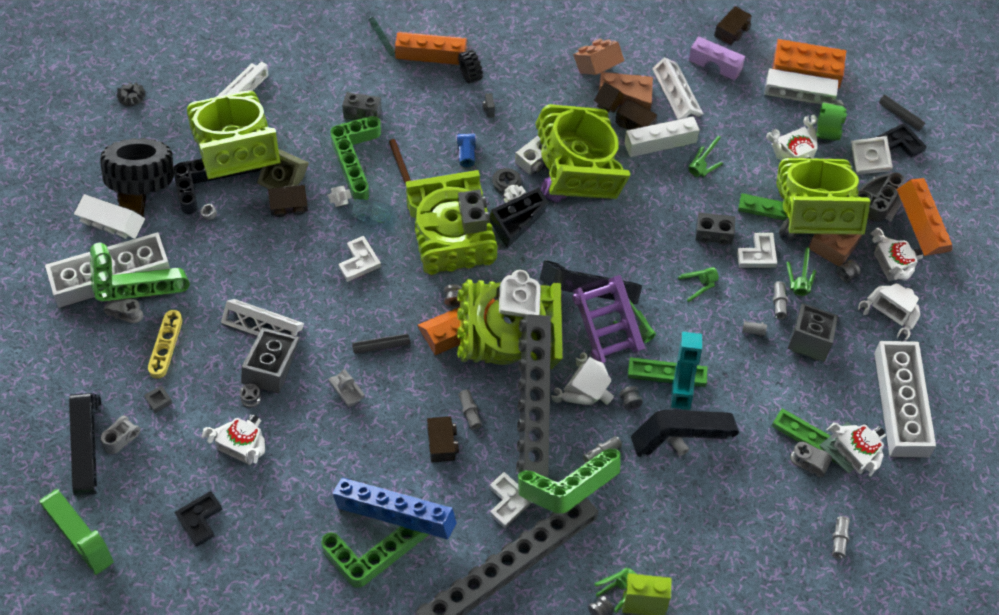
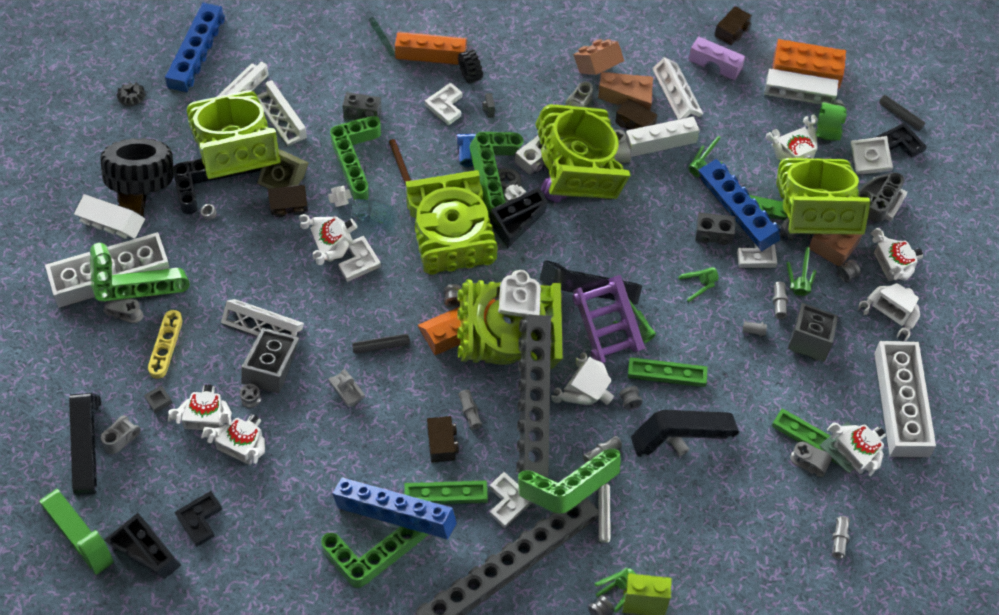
(142, 545): none -> black wedge
(195, 47): none -> blue brick
(202, 410): none -> white torso
(288, 114): none -> white fence
(331, 236): none -> white torso
(442, 103): none -> white plate
(449, 492): none -> bright green plate
(472, 207): dark grey brick -> none
(482, 151): none -> bright green beam
(581, 96): none -> light grey piece
(604, 513): none -> white axle
(608, 98): dark brown brick -> none
(623, 153): none -> light grey piece
(685, 371): teal arch -> none
(720, 183): none -> blue brick
(924, 217): orange slope -> none

